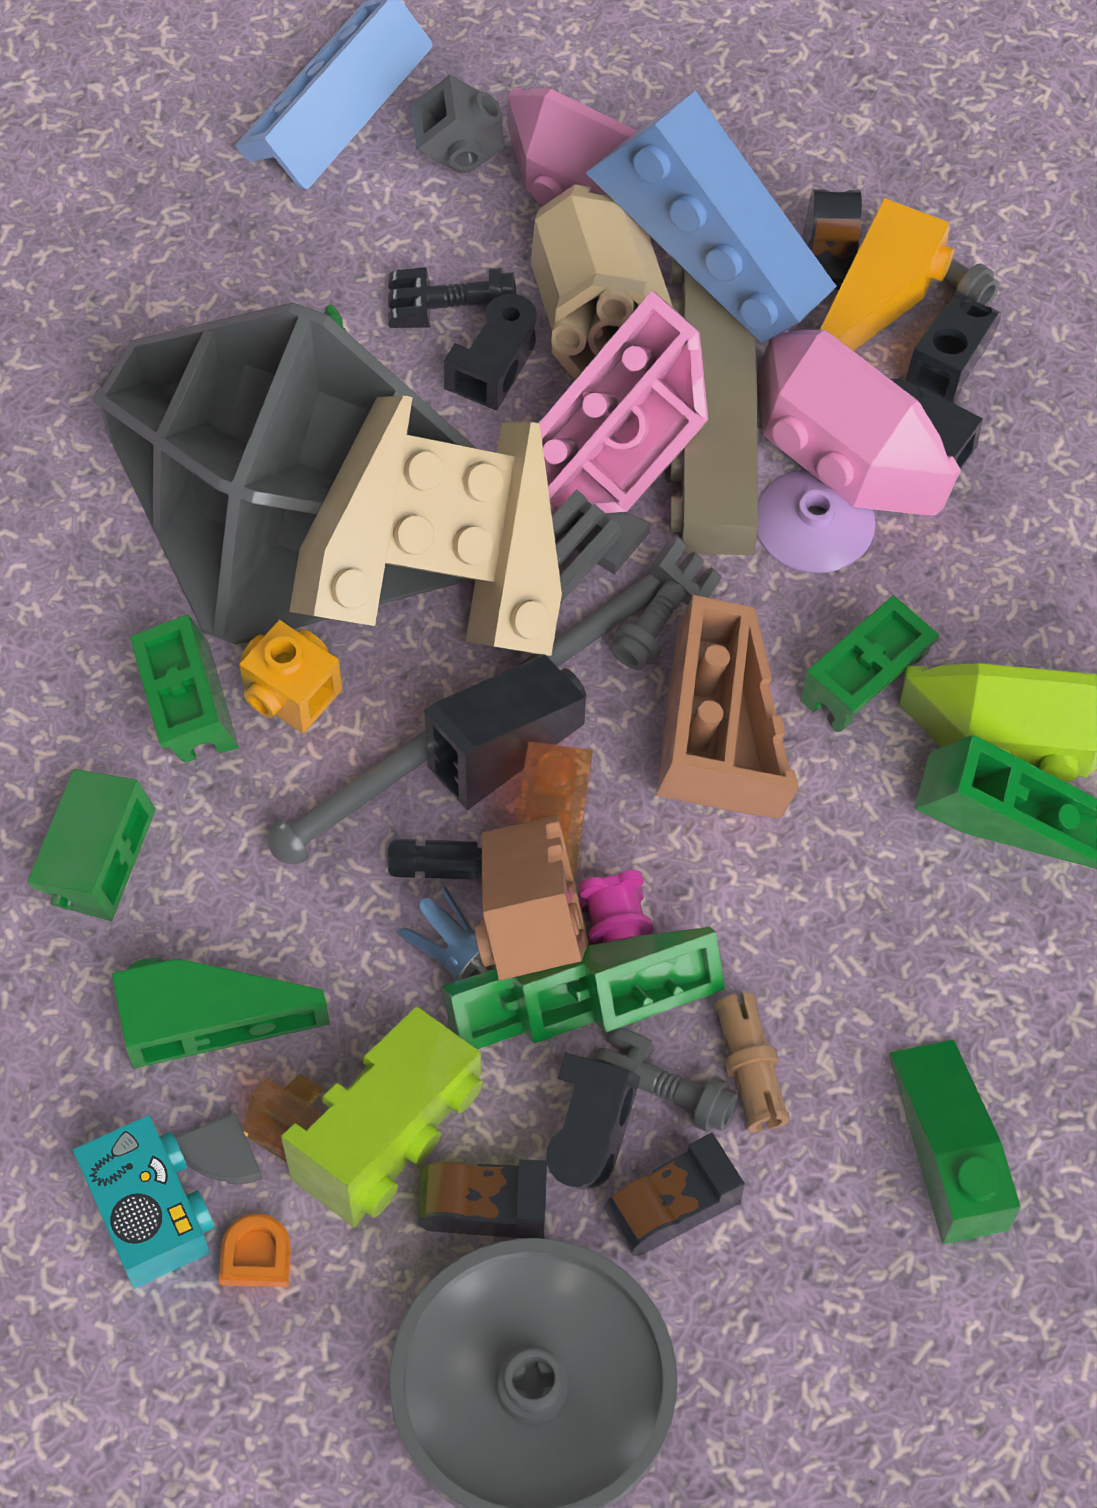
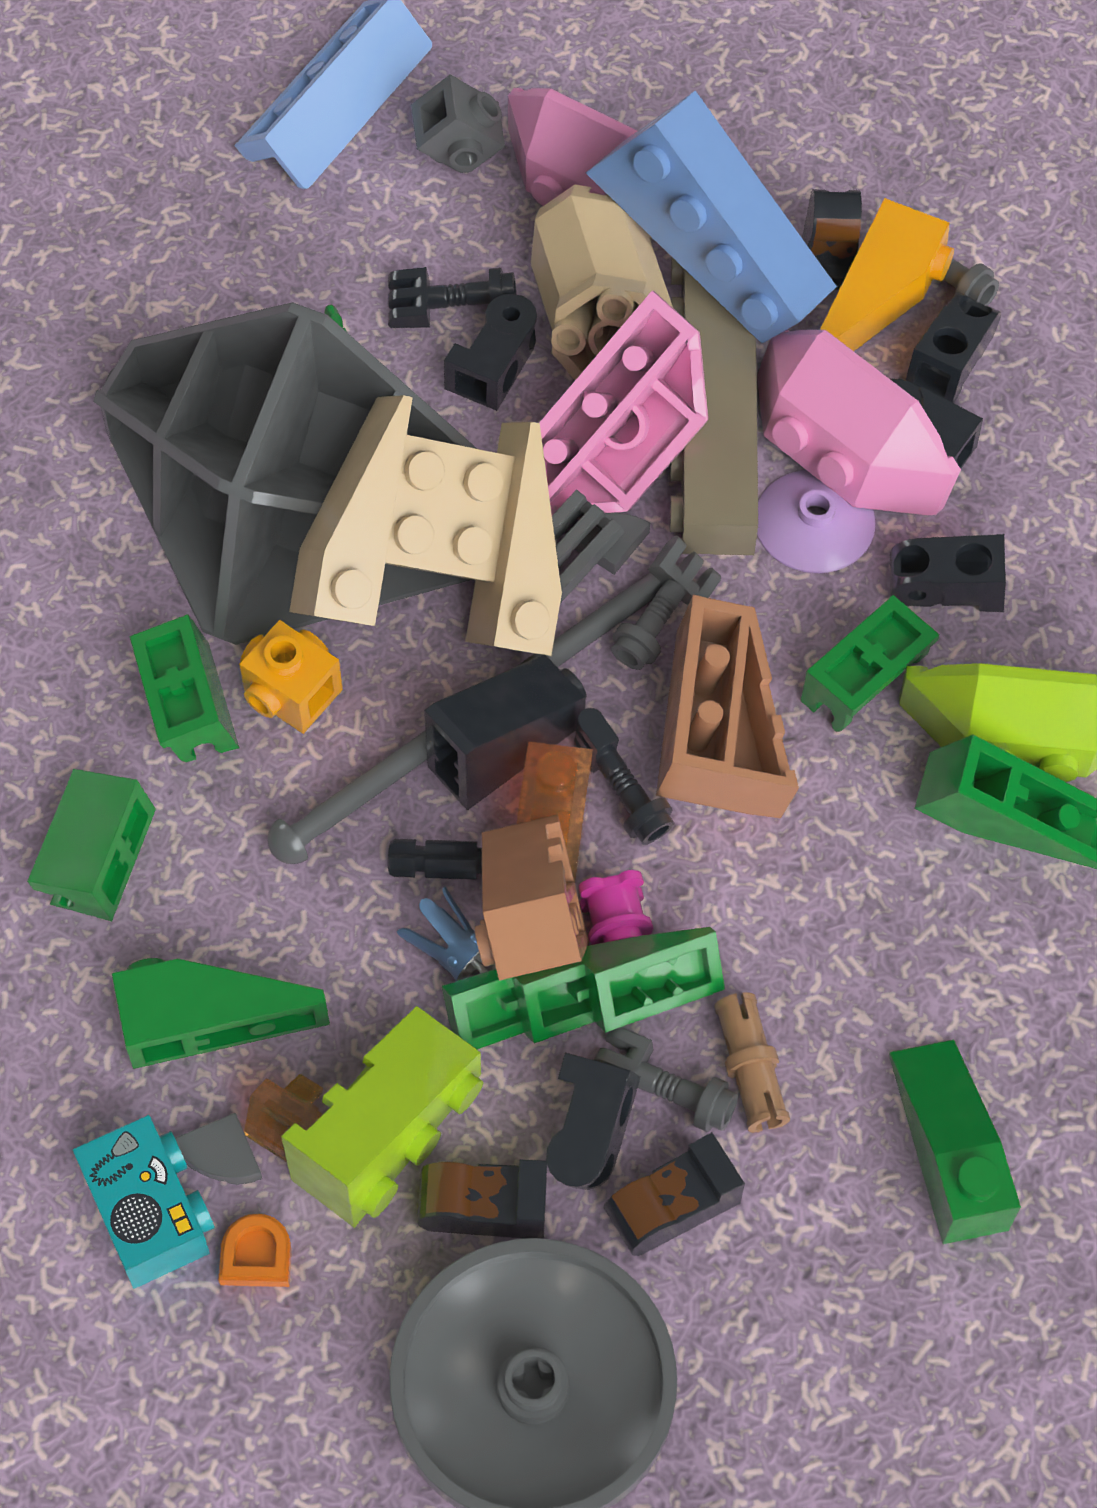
(647, 818): none -> black hinge
(950, 571): none -> black leg

